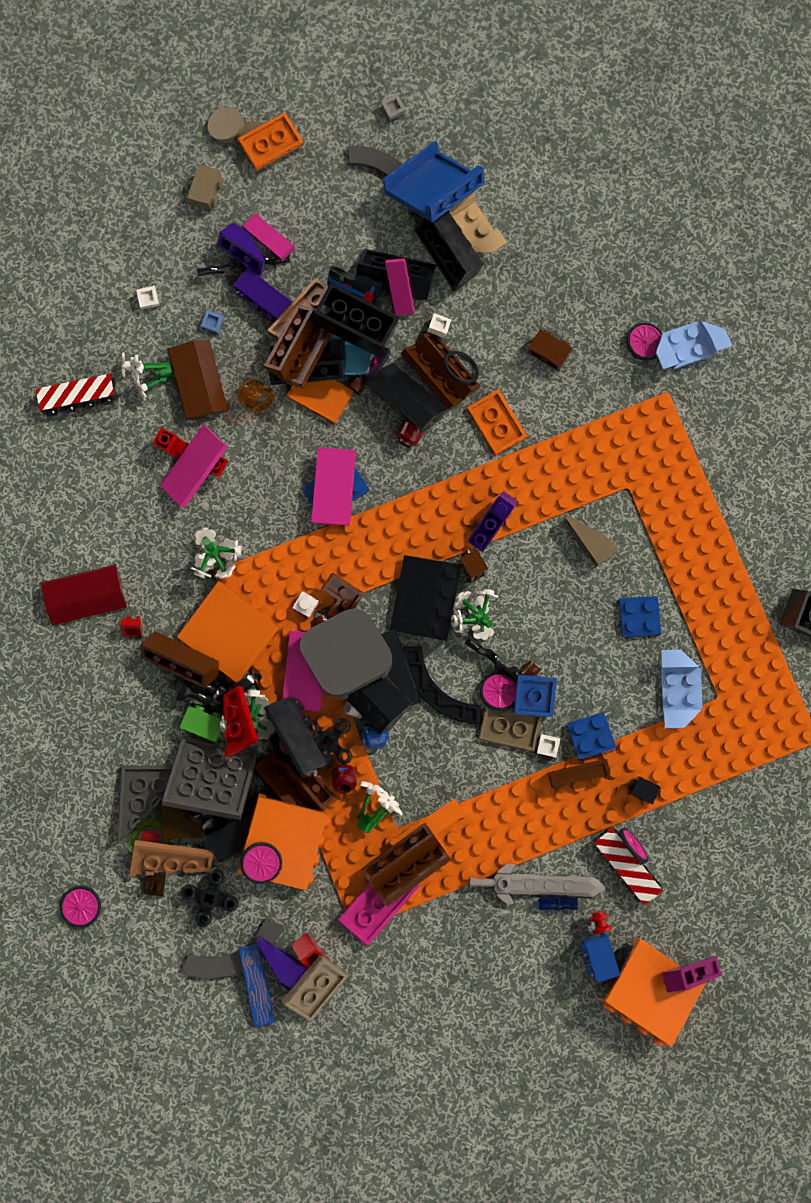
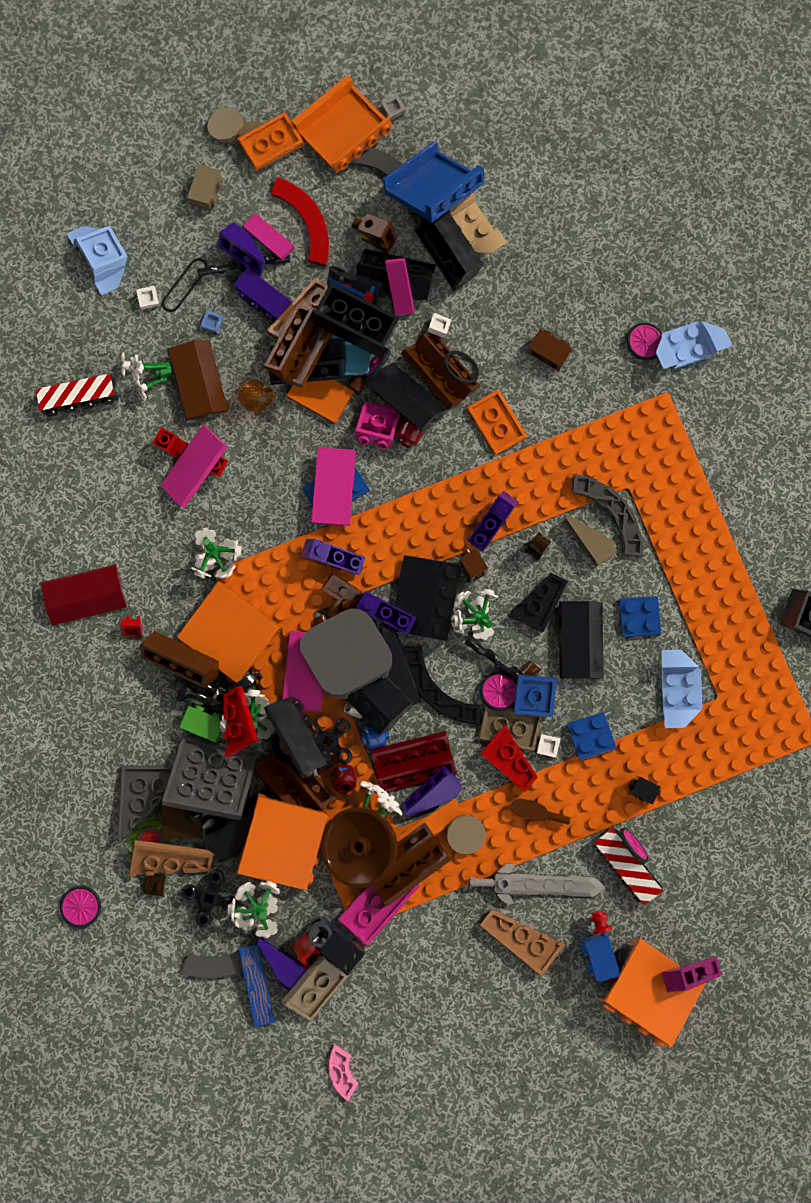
(102, 254): none -> light blue piece
(163, 301): none -> black piece
(261, 863): dark pink wheel -> none
(264, 907): none -> white plant
(305, 604): white plate -> none
(310, 214): none -> red tile
(332, 556): none -> dark purple slope
(335, 944): none -> black piece
(340, 1073): none -> bright pink tile
(341, 125): none -> orange panel
(359, 847): none -> reddish brown dish
(376, 232): none -> reddish brown torso
(377, 425): none -> dark pink plate
(386, 613): none -> dark purple slope
(412, 761): none -> dark red slope
(434, 792): none -> dark purple slope
(466, 834): none -> dark tan tile
(509, 760): none -> red wing
(528, 945): none -> medium nougat wing
(535, 811): none -> reddish brown piece
(538, 546): none -> dark brown leg
(540, 603): none -> black wing
(558, 903): clear blue axle -> none
(579, 773): reddish brown container -> none
(581, 640): none -> black slope
(616, 507): none -> dark grey tile

